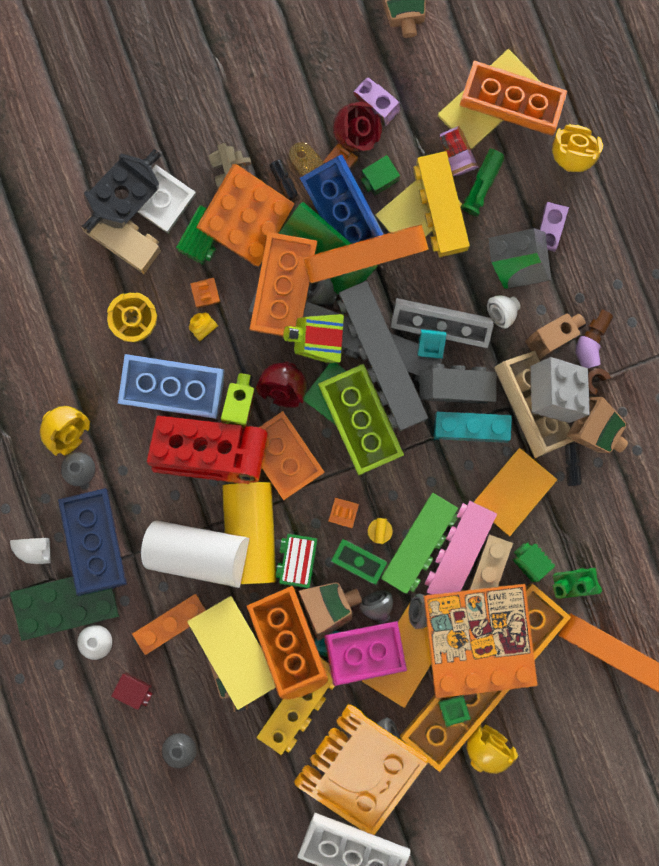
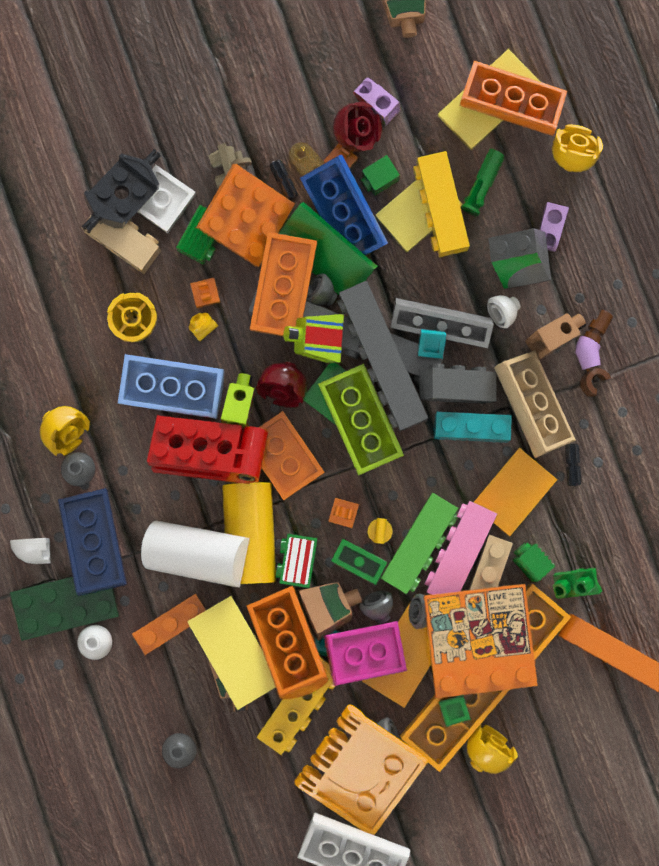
(132, 691): dark red brick -> none
(366, 253): orange beam -> none
(458, 151): leg -> none
(559, 390): light grey brick -> none
(601, 429): medium nougat torso -> none

